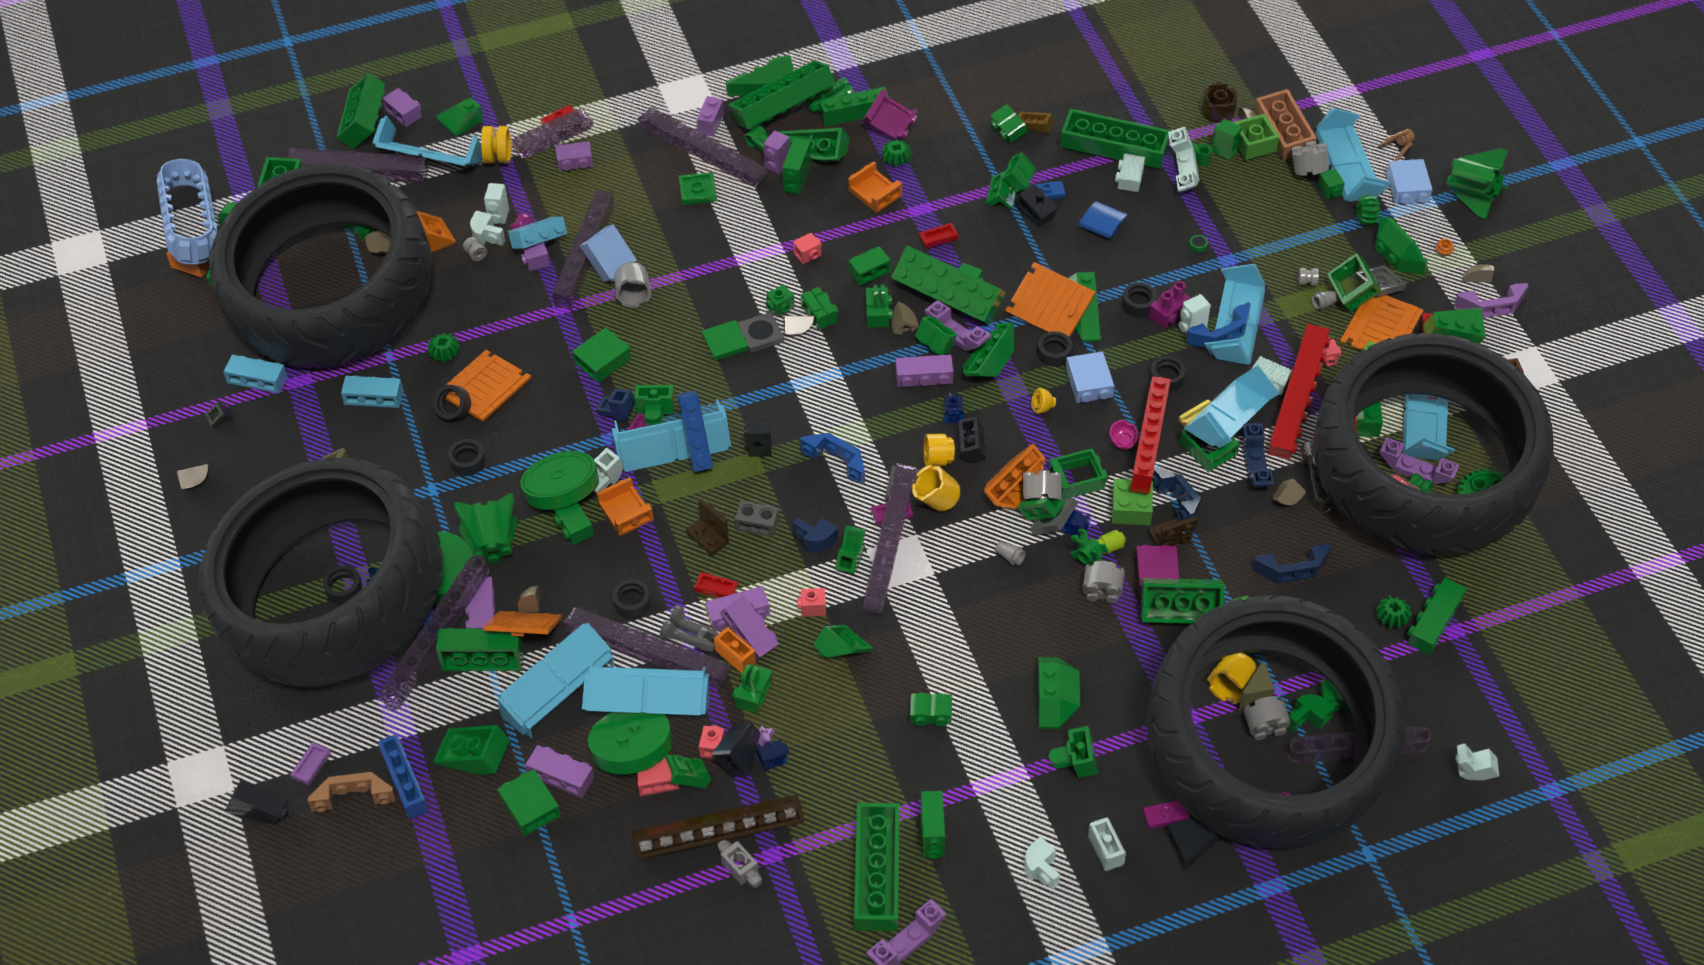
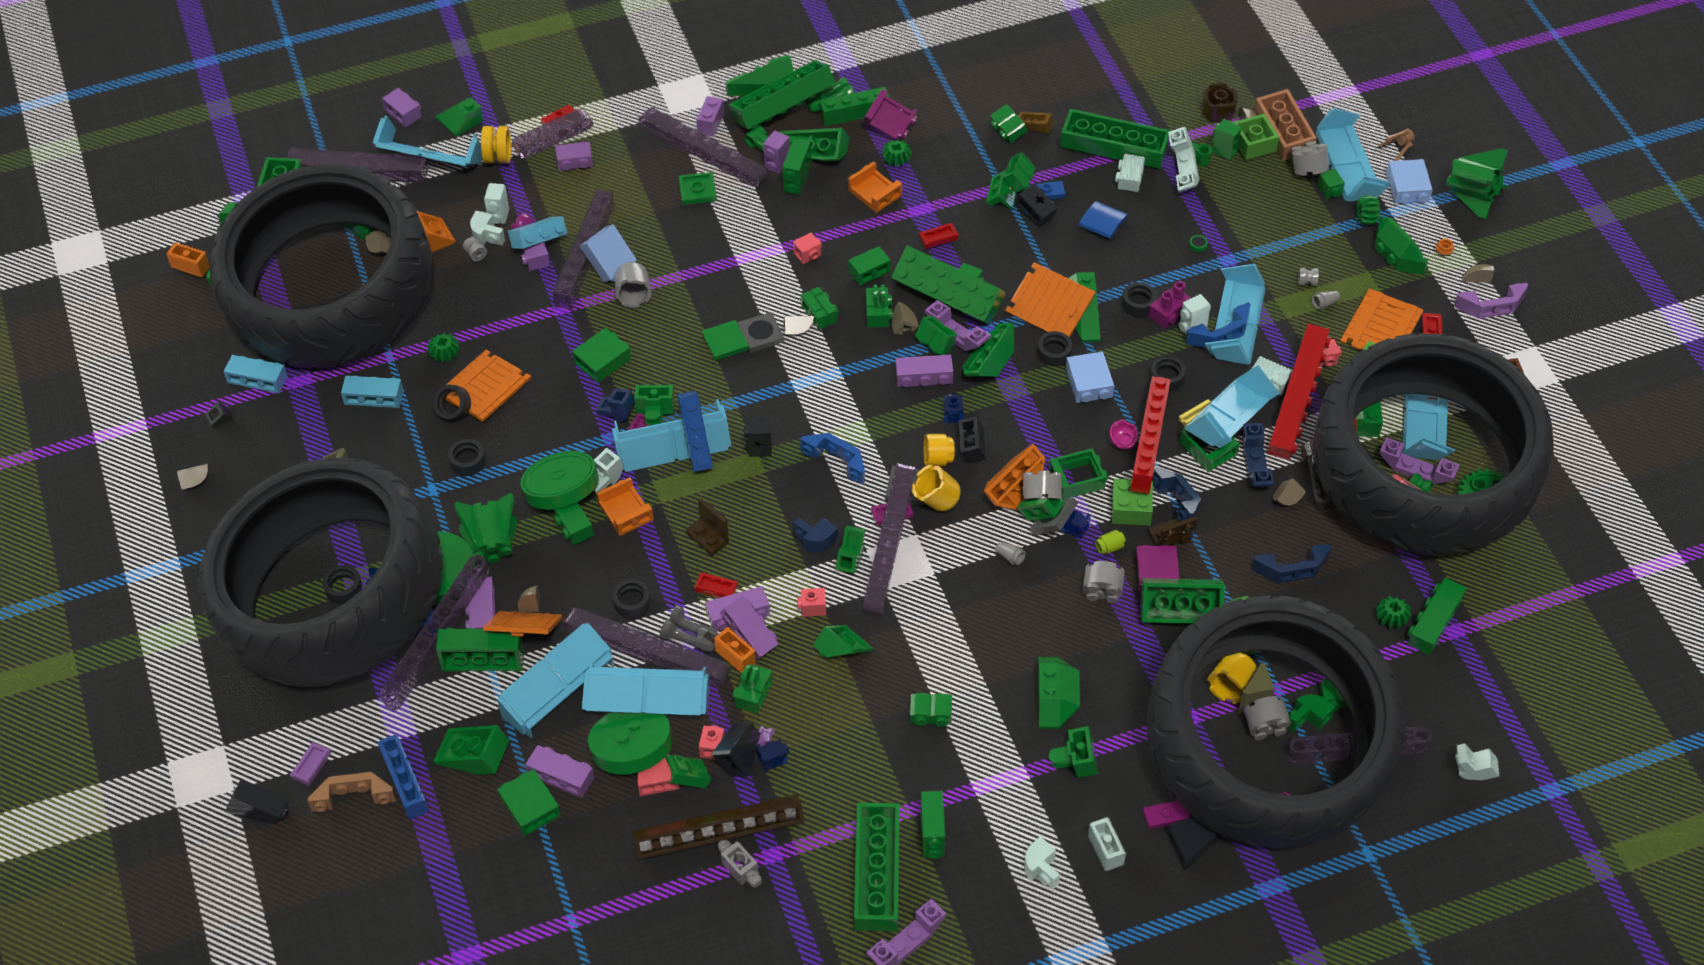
(178, 173): light blue piece -> none
(361, 111): green brick -> none
(757, 518): dark grey brick -> none
(780, 300): green brick -> none
(1042, 401): yellow brick -> none
(1087, 550): green pin -> none
(1363, 292): green window -> none
(1385, 278): dark grey tile -> none
(1458, 323): green wedge -> none

